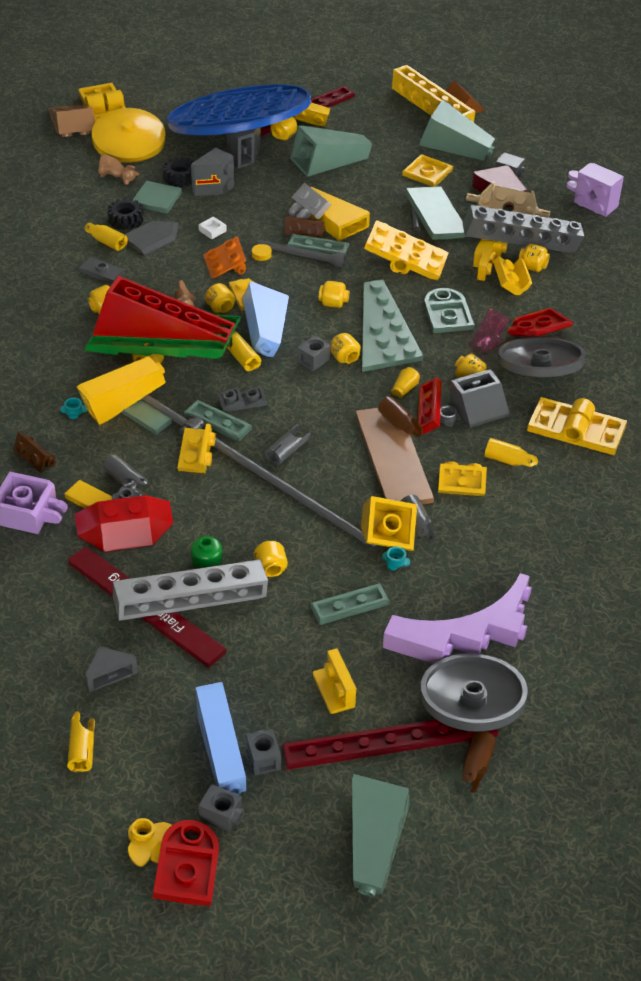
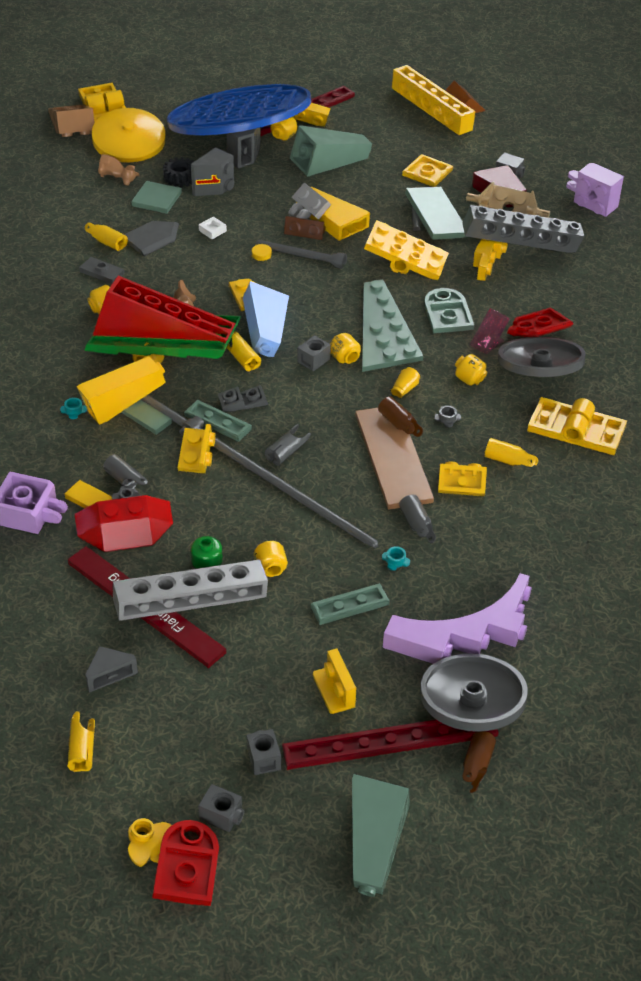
(32, 452): reddish brown hinge -> none
(125, 213): black tyre -> none
(220, 298): yellow head -> none
(220, 738): light blue slope -> none
(225, 258): orange hinge -> none
(318, 244): sand green tile -> none
(333, 294): yellow head -> none
(389, 523): yellow slope -> none
(429, 405): red tile -> none
(456, 134): sand green slope -> none
(479, 398): dark grey slope -> none
(513, 276): yellow bracket -> none
(535, 257): yellow head -> none

